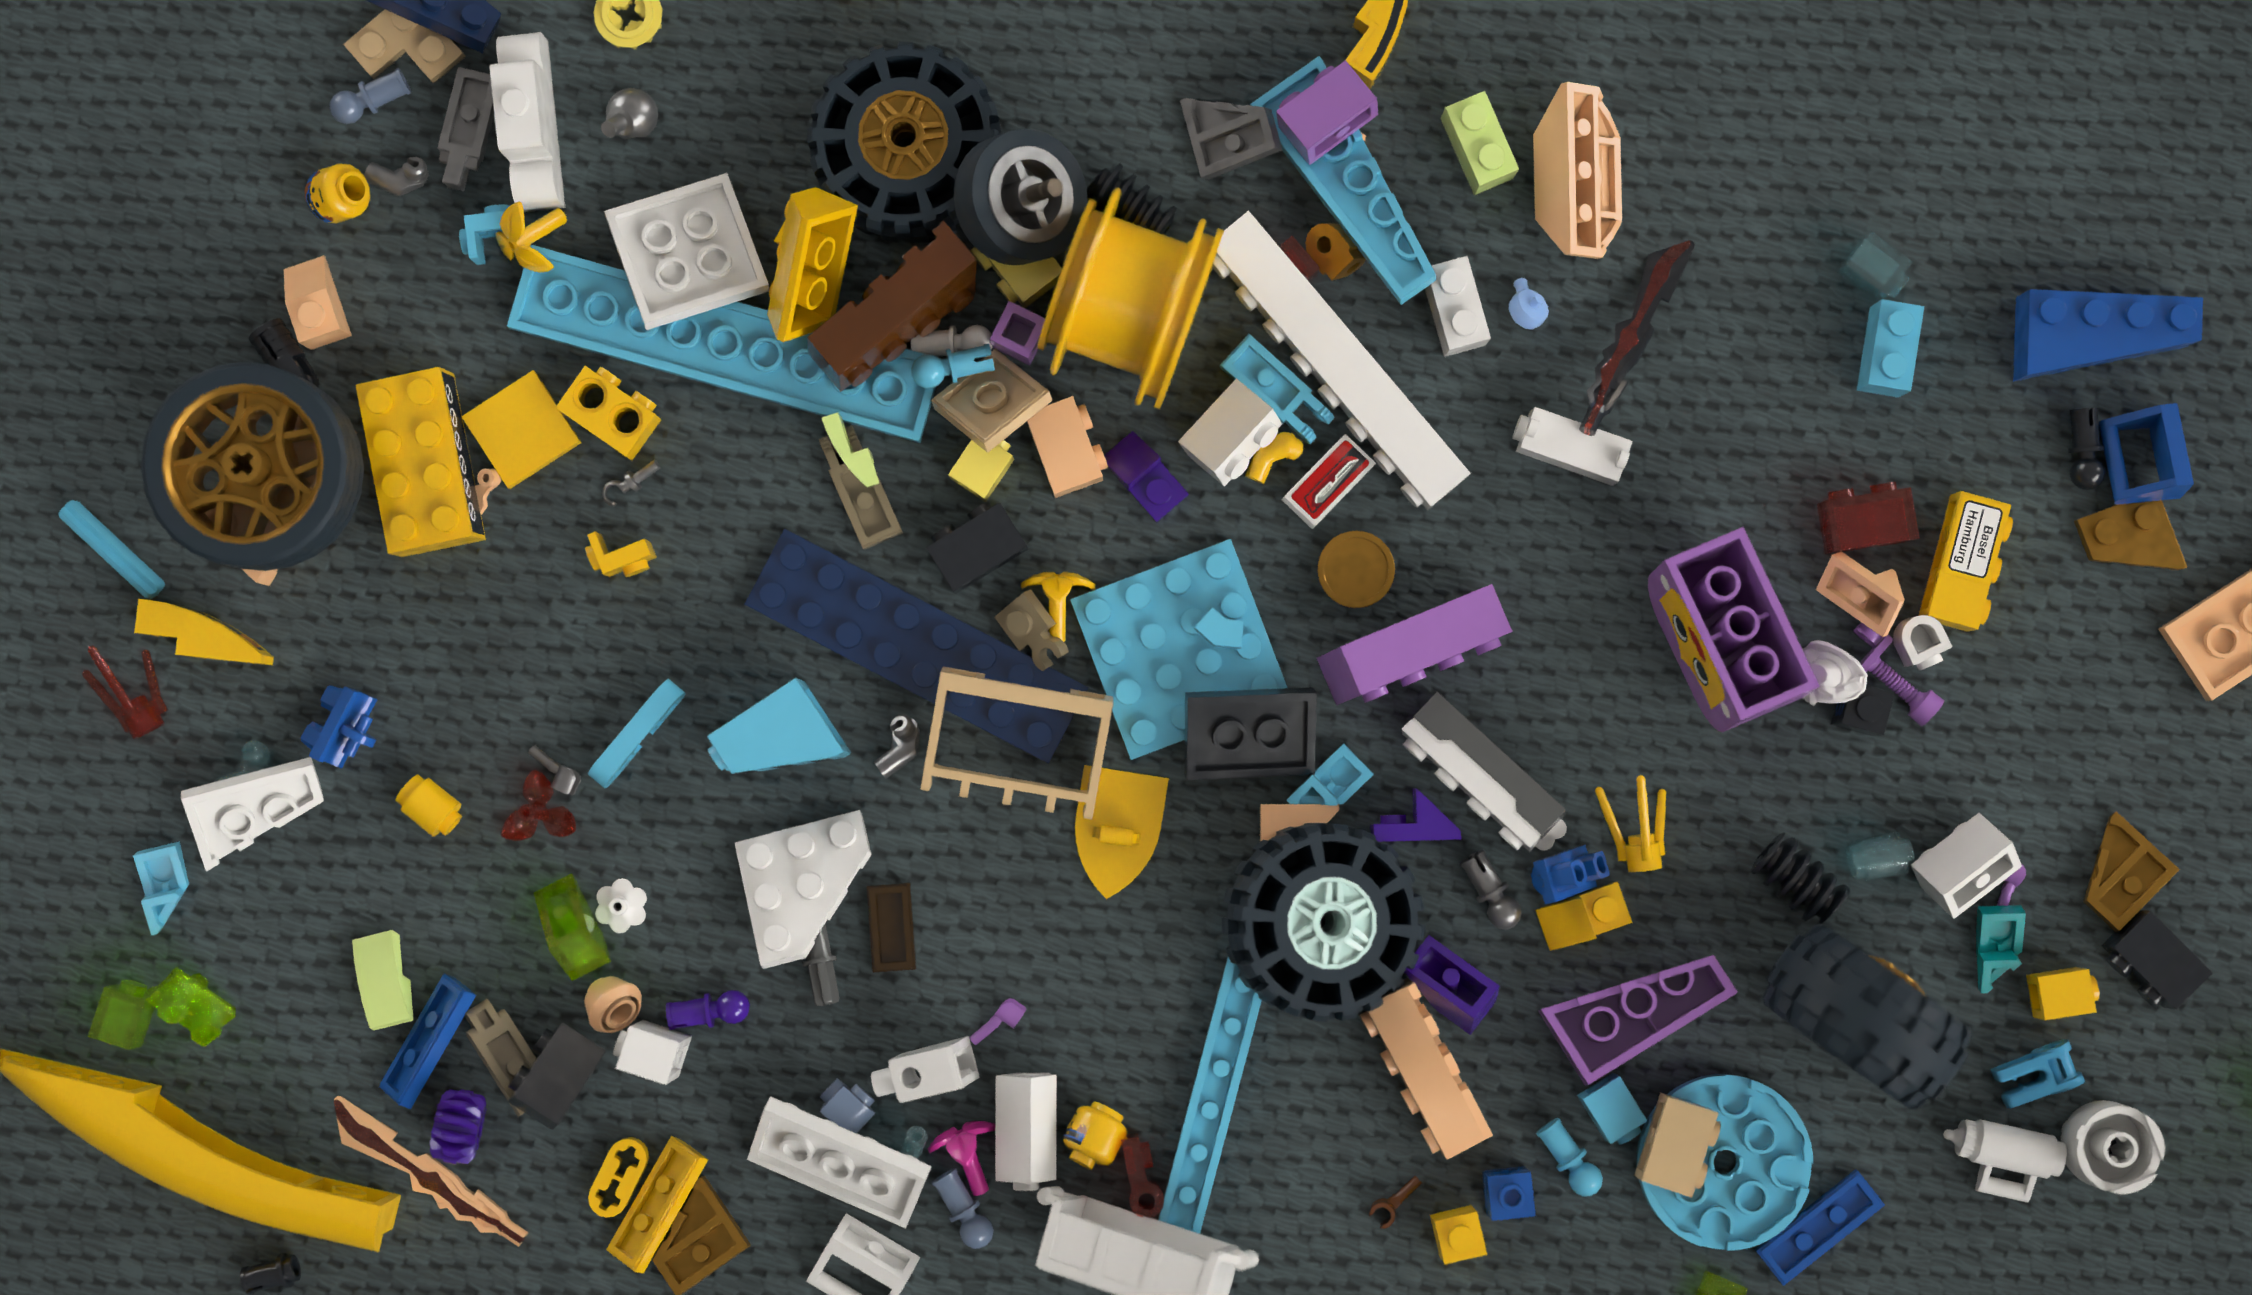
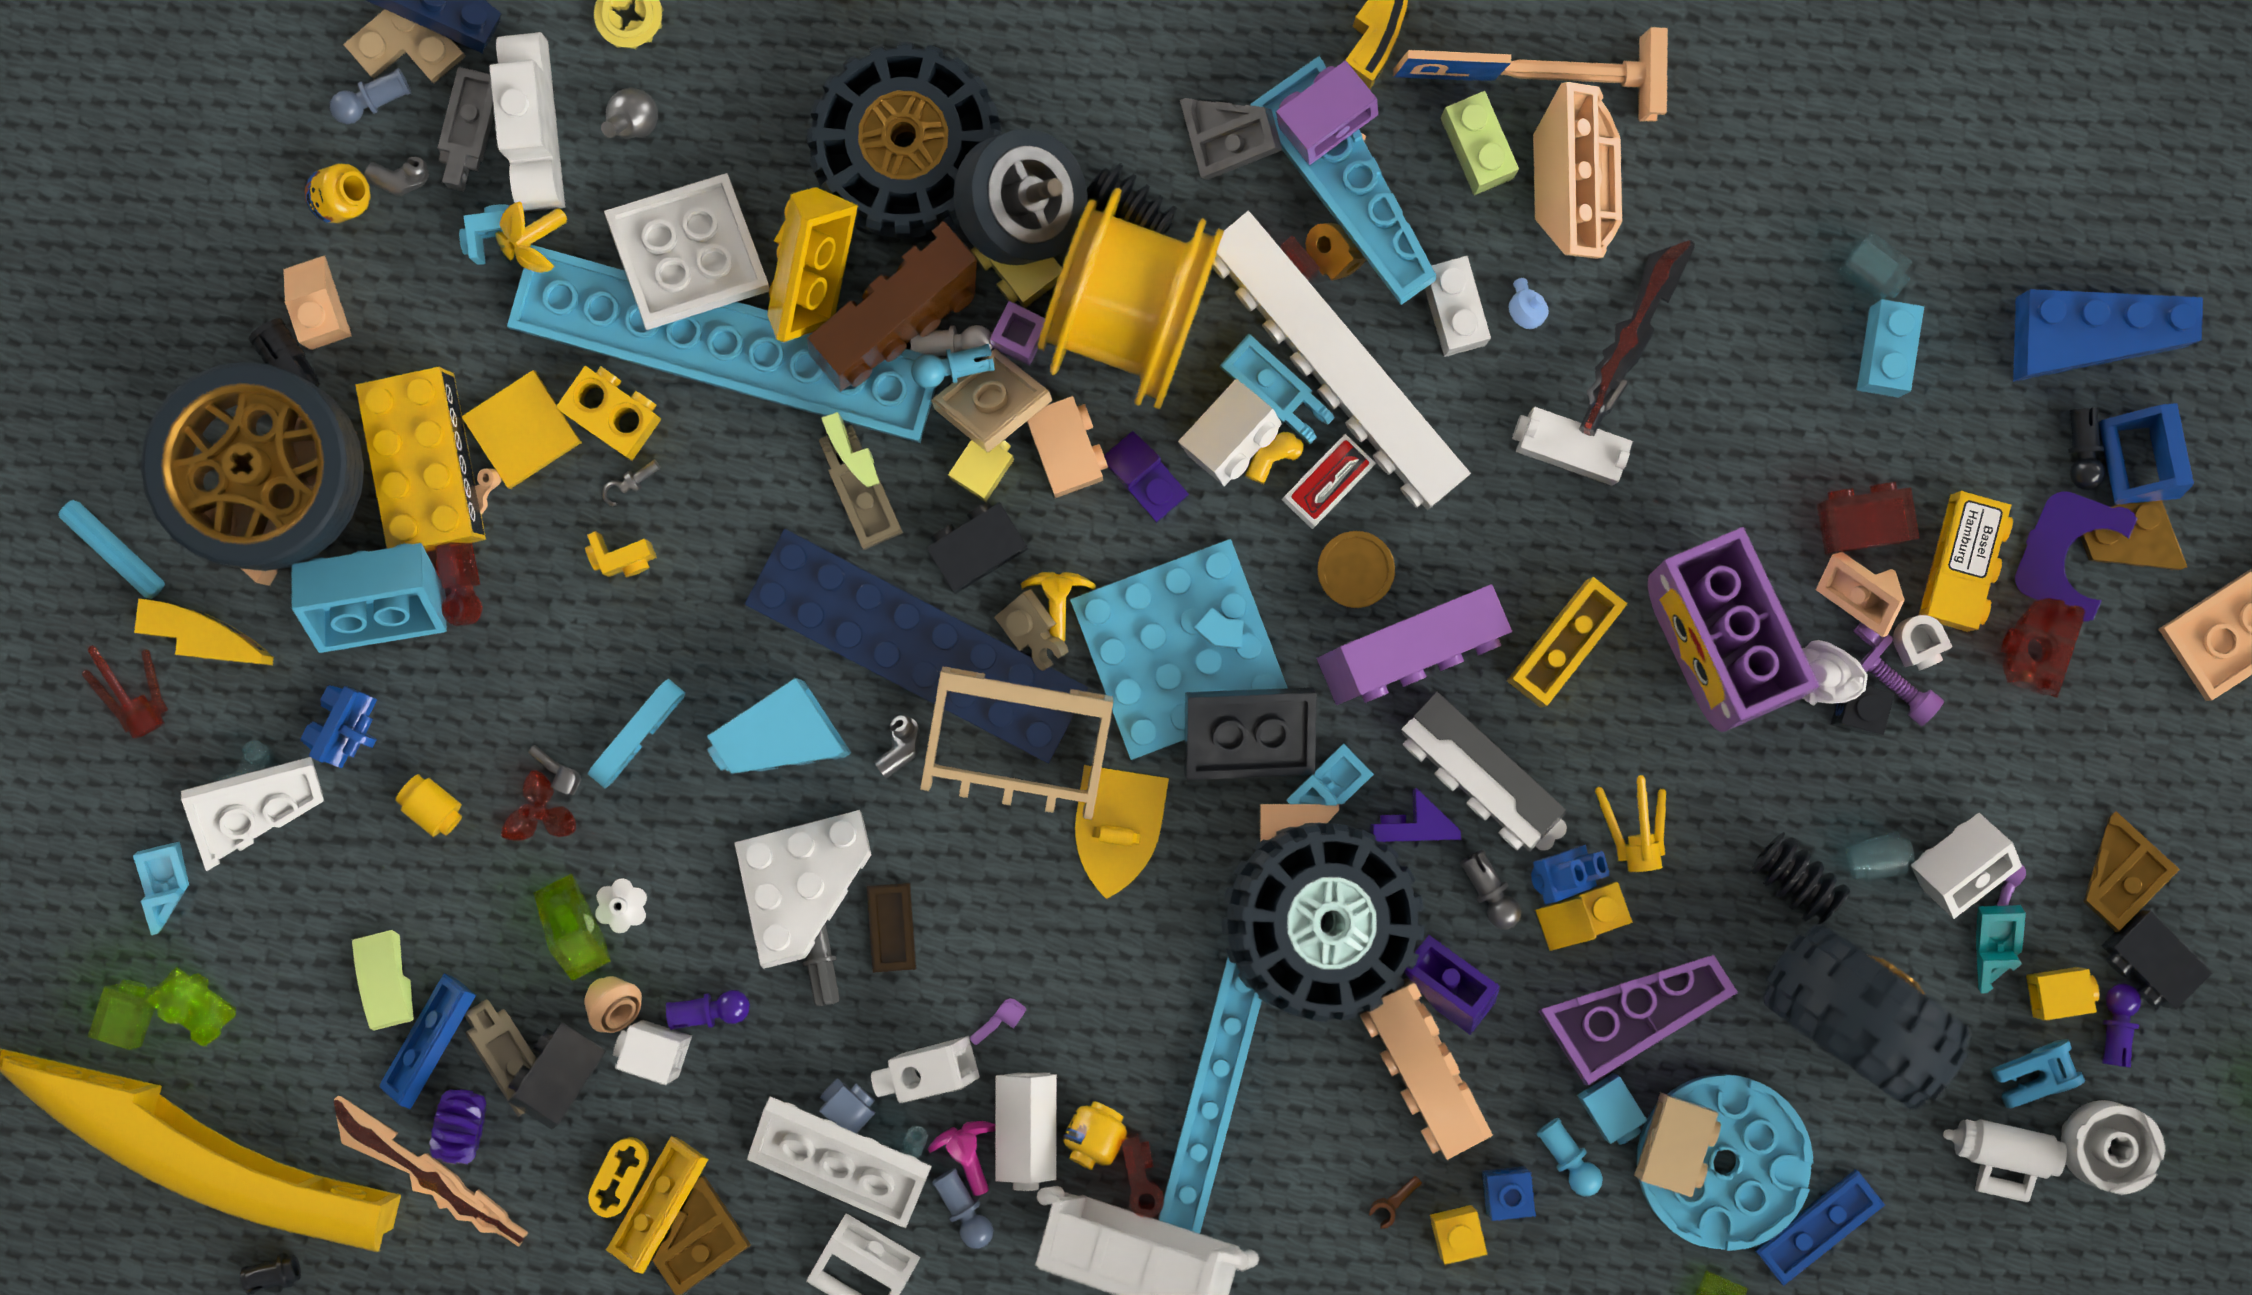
(368, 597): none -> medium azure brick
(459, 571): none -> clear red plate
(1567, 642): none -> yellow brick
(1647, 74): none -> light nougat piece
(2057, 631): none -> clear red piece
(2060, 524): none -> dark purple piece
(2123, 1003): none -> dark purple pin

